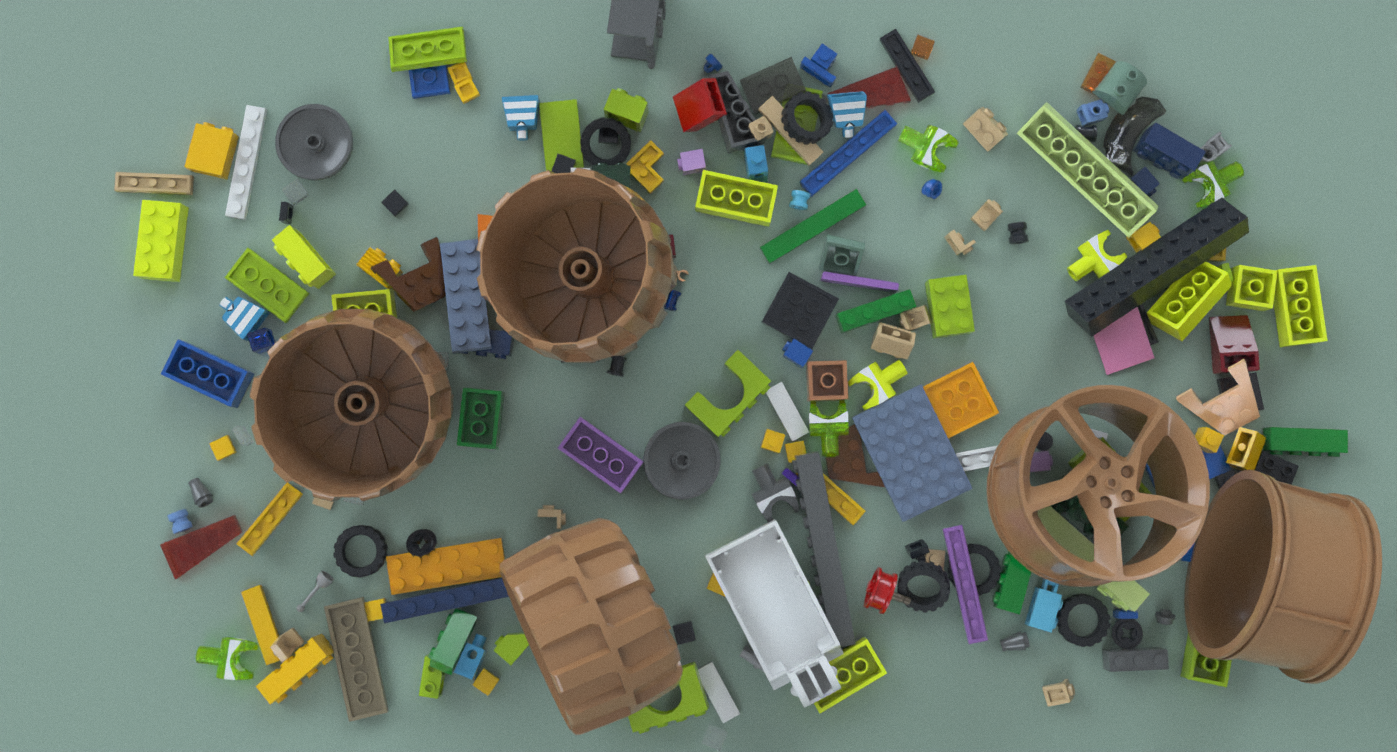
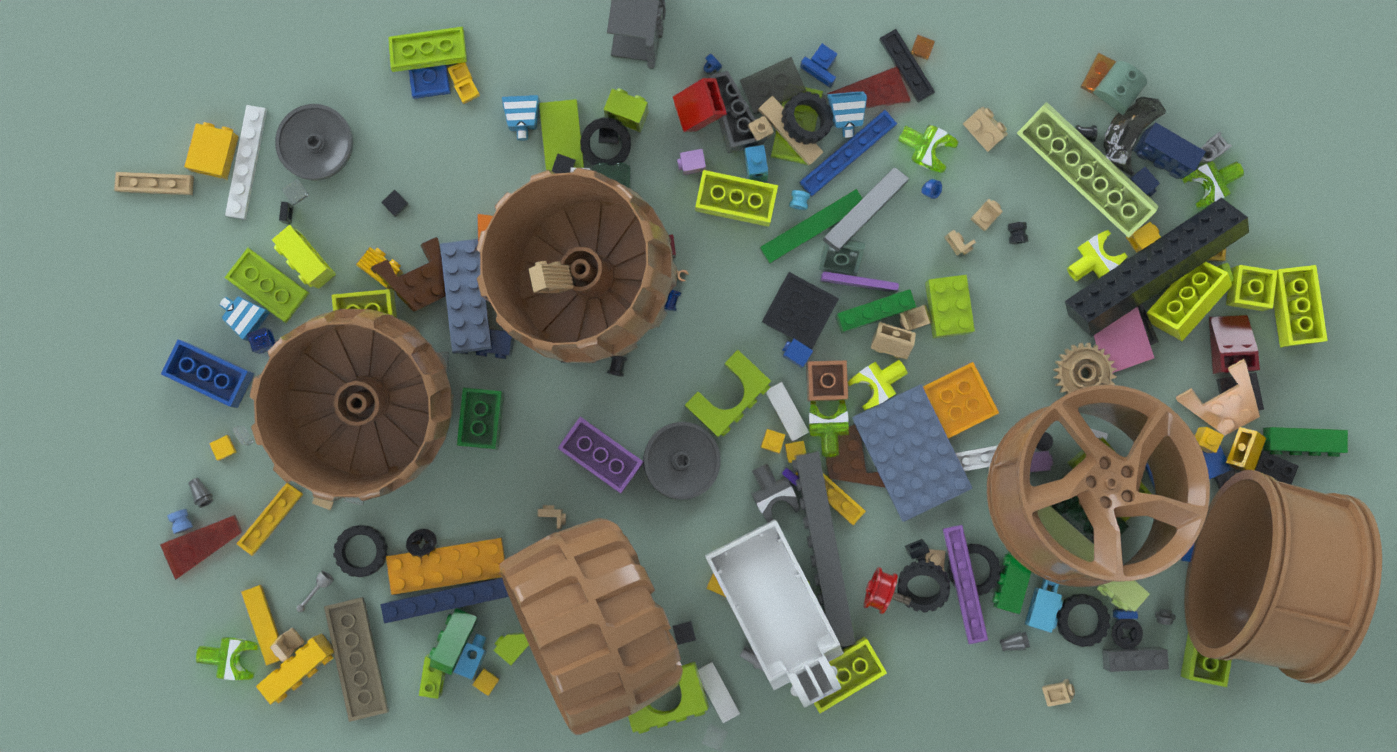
(160, 241): neon yellow brick -> none
(373, 609): yellow tile -> none
(550, 277): none -> tan brick
(642, 164): yellow plate -> none
(865, 209): none -> tile
(1083, 357): none -> tan gear
(1088, 116): medium blue brick -> none

